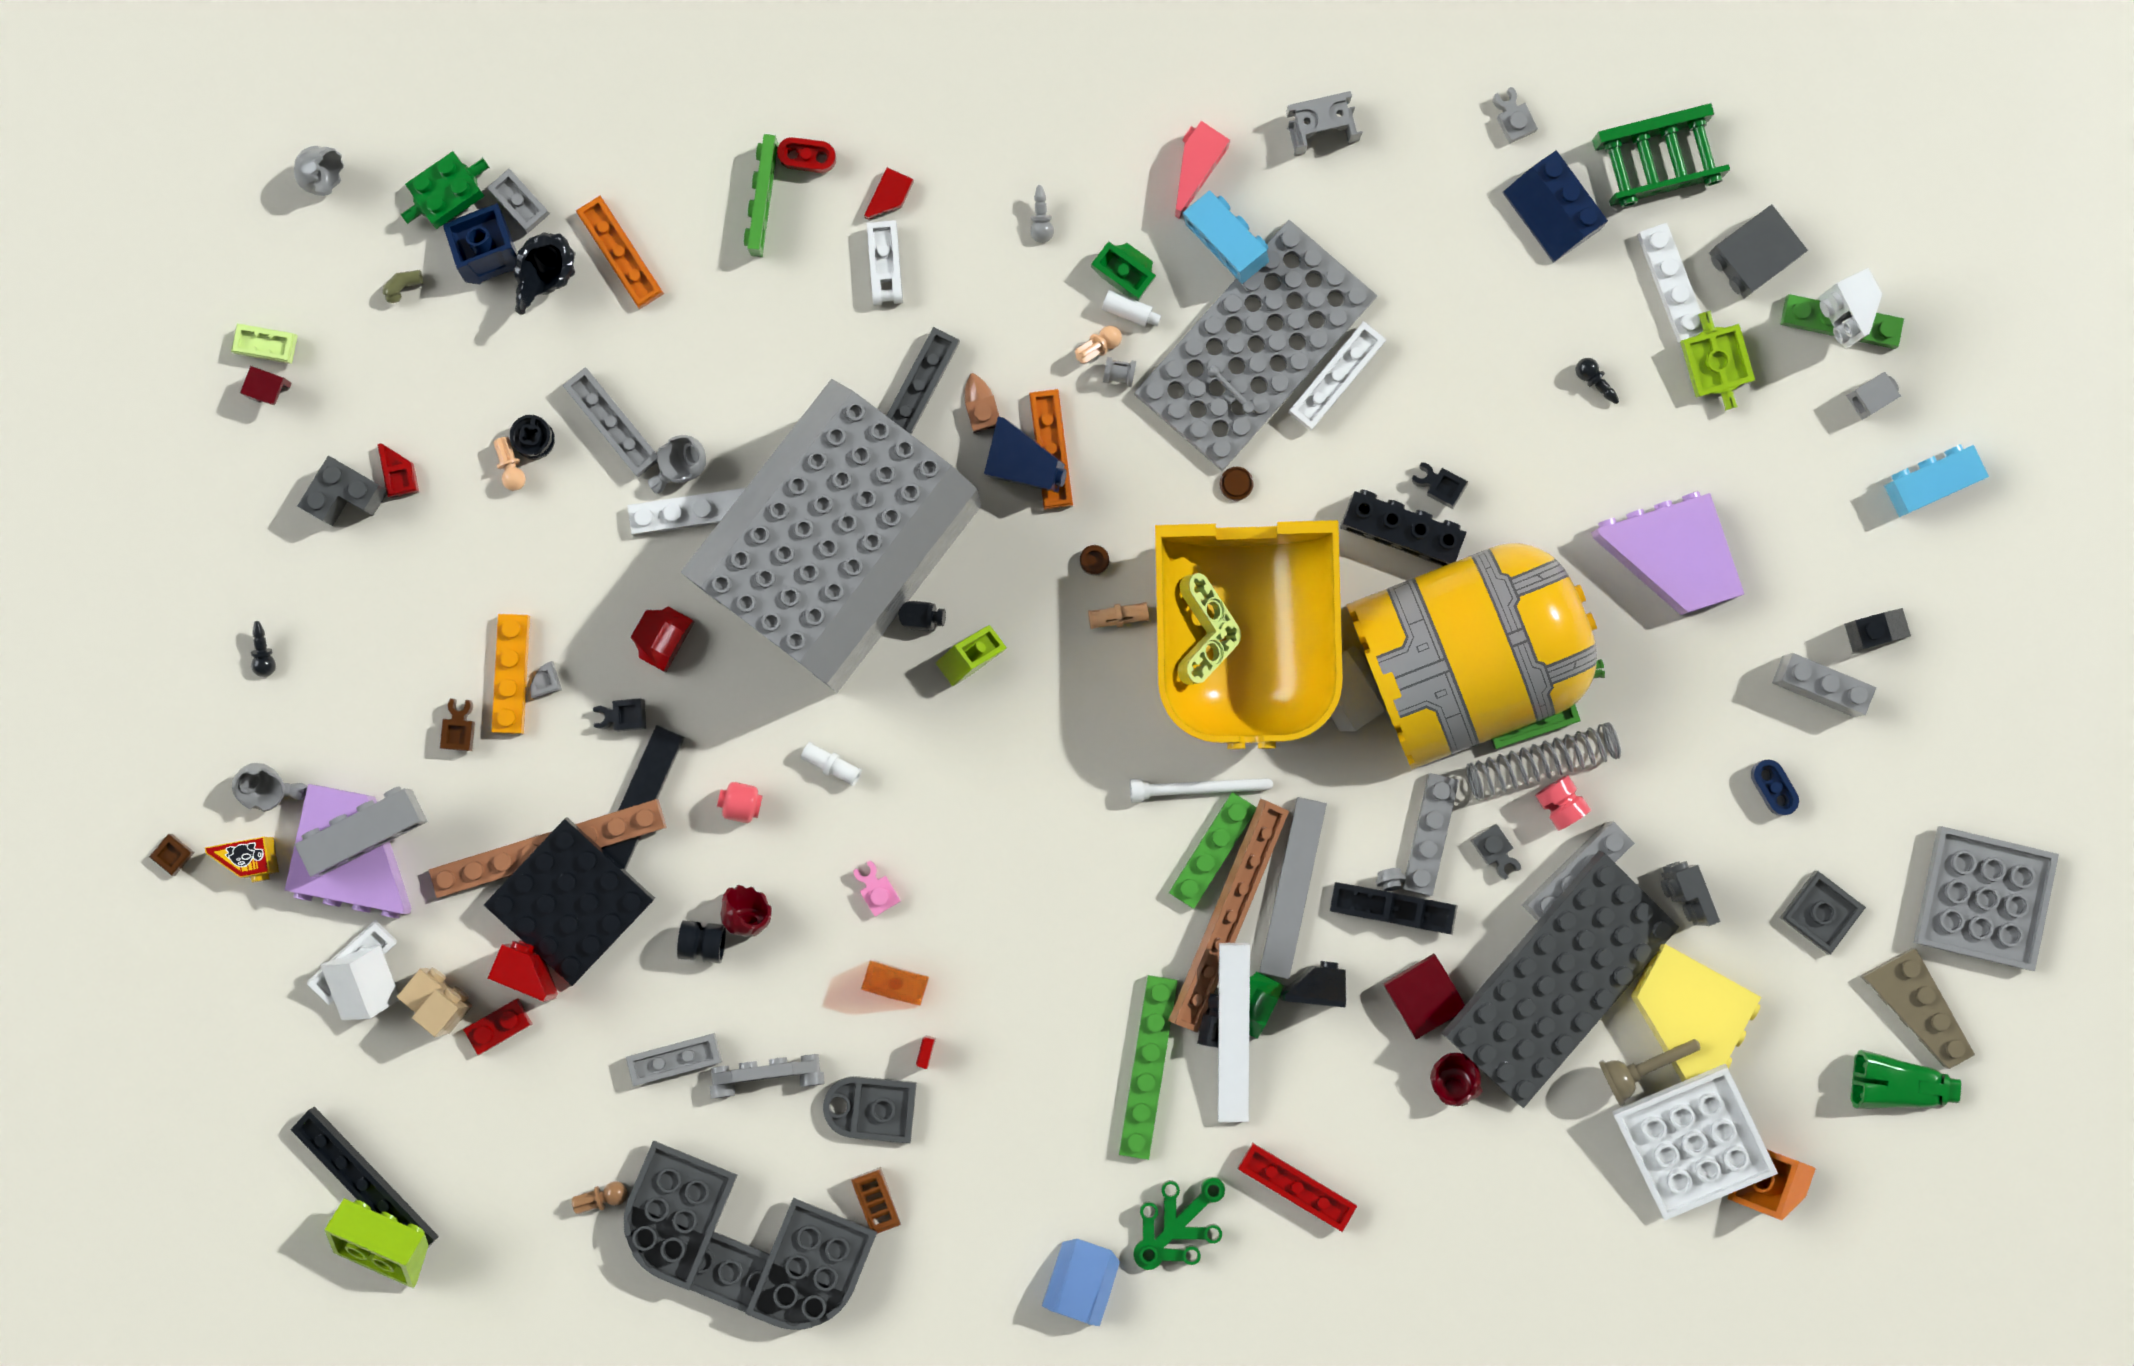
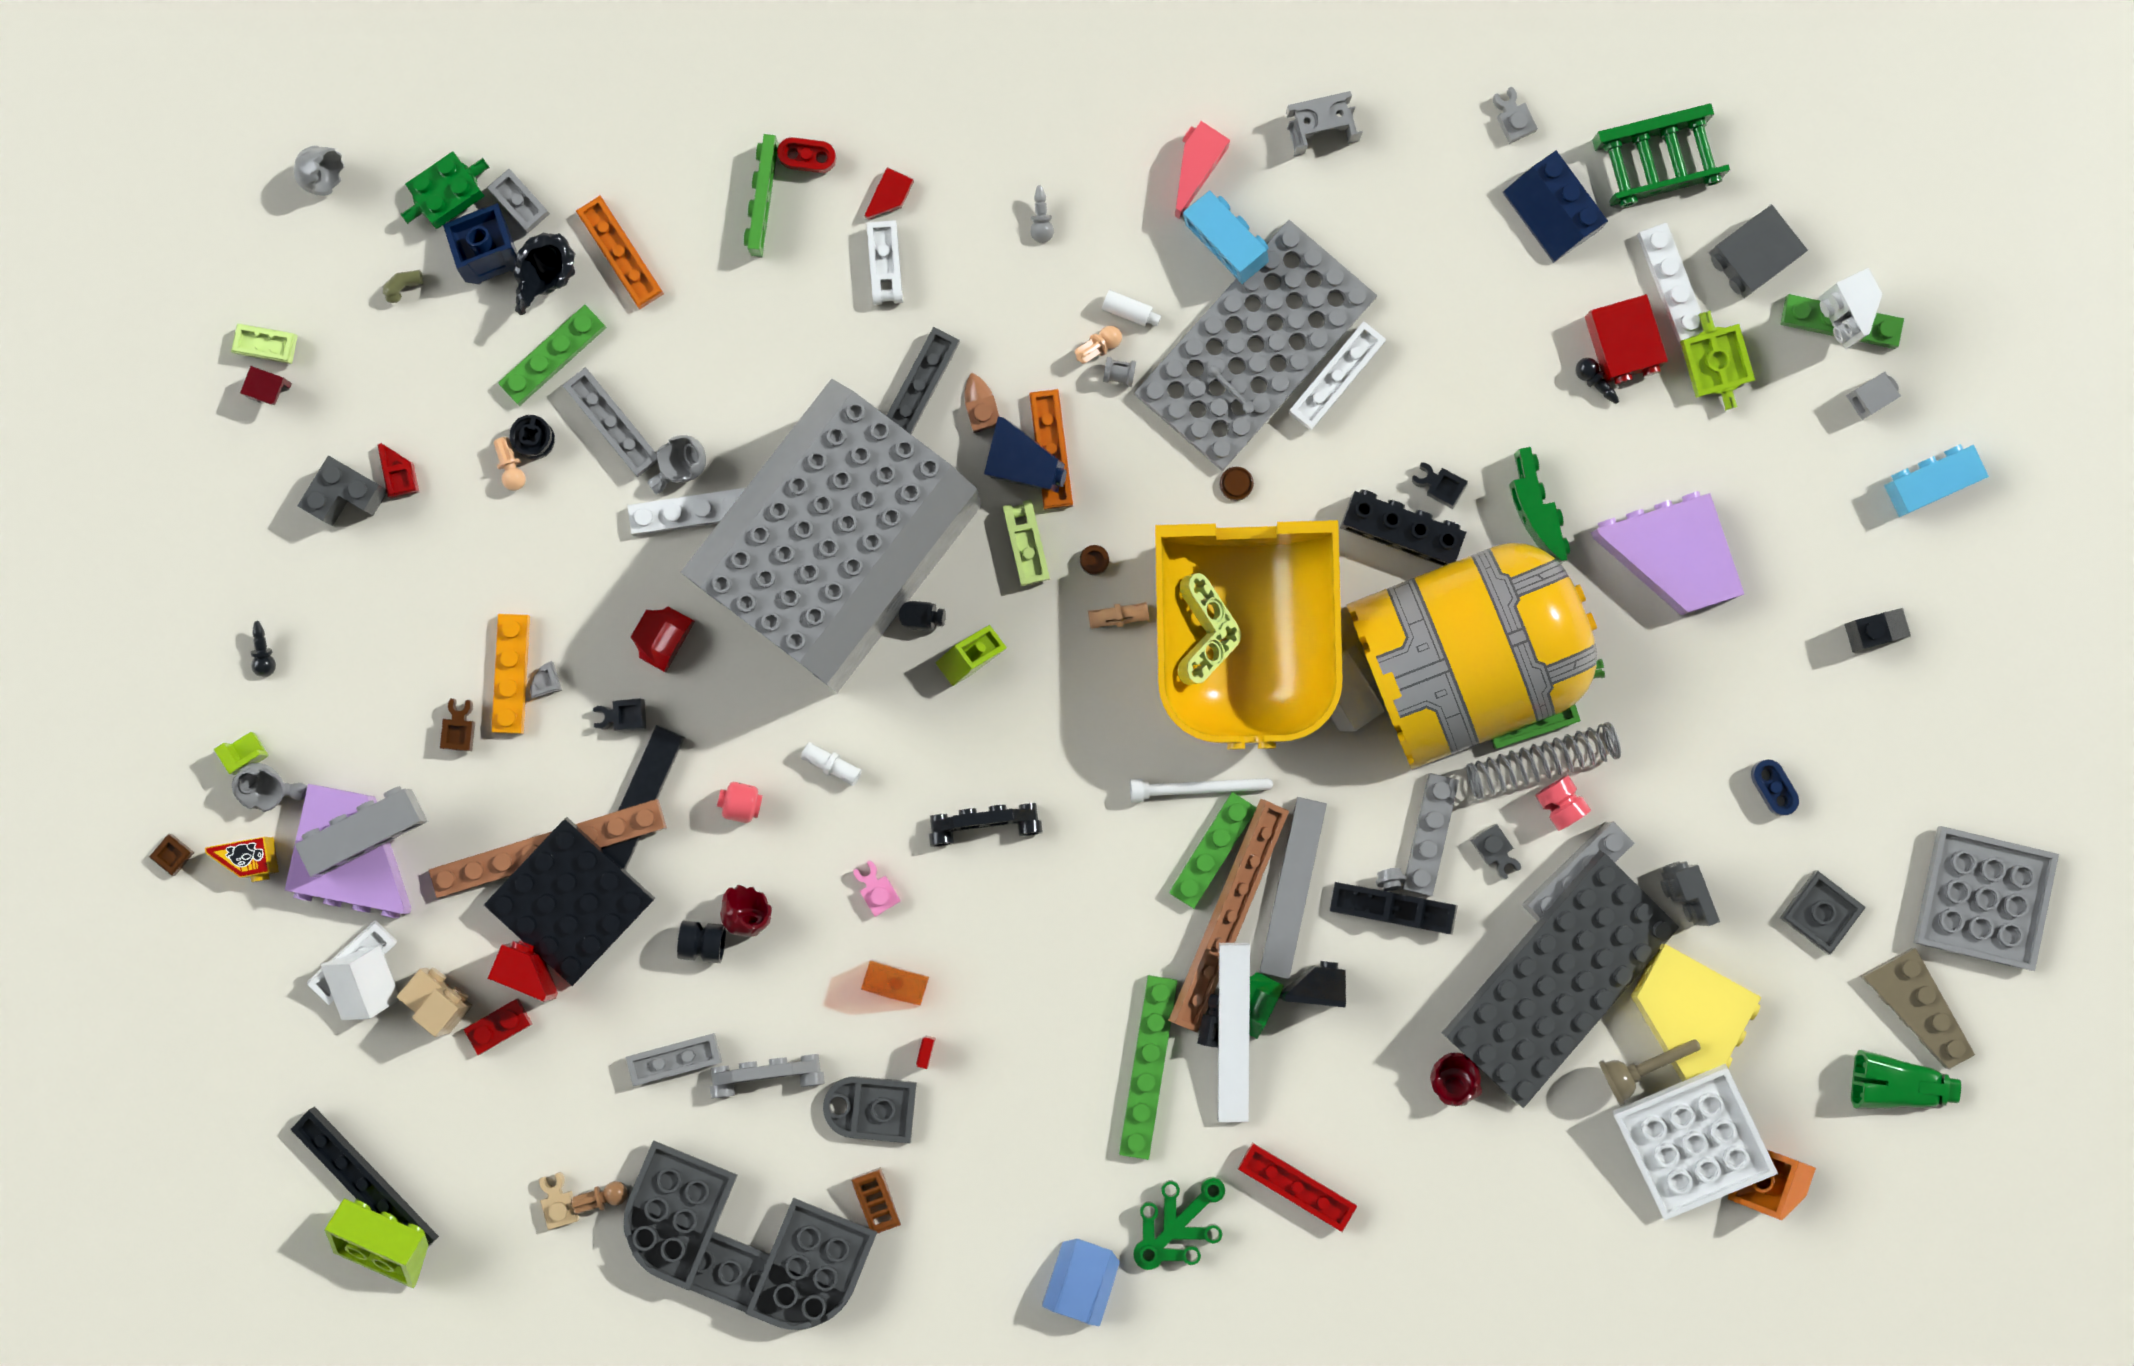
(241, 753): none -> lime panel
(552, 355): none -> bright green plate
(558, 1205): none -> tan plate
(998, 815): none -> black plate
(1026, 544): none -> yellowish green plate
(1124, 269): green slope -> none
(1424, 996): dark red slope -> none
(1539, 519): none -> green slope
(1626, 339): none -> red brick
(1824, 685): light grey brick -> none

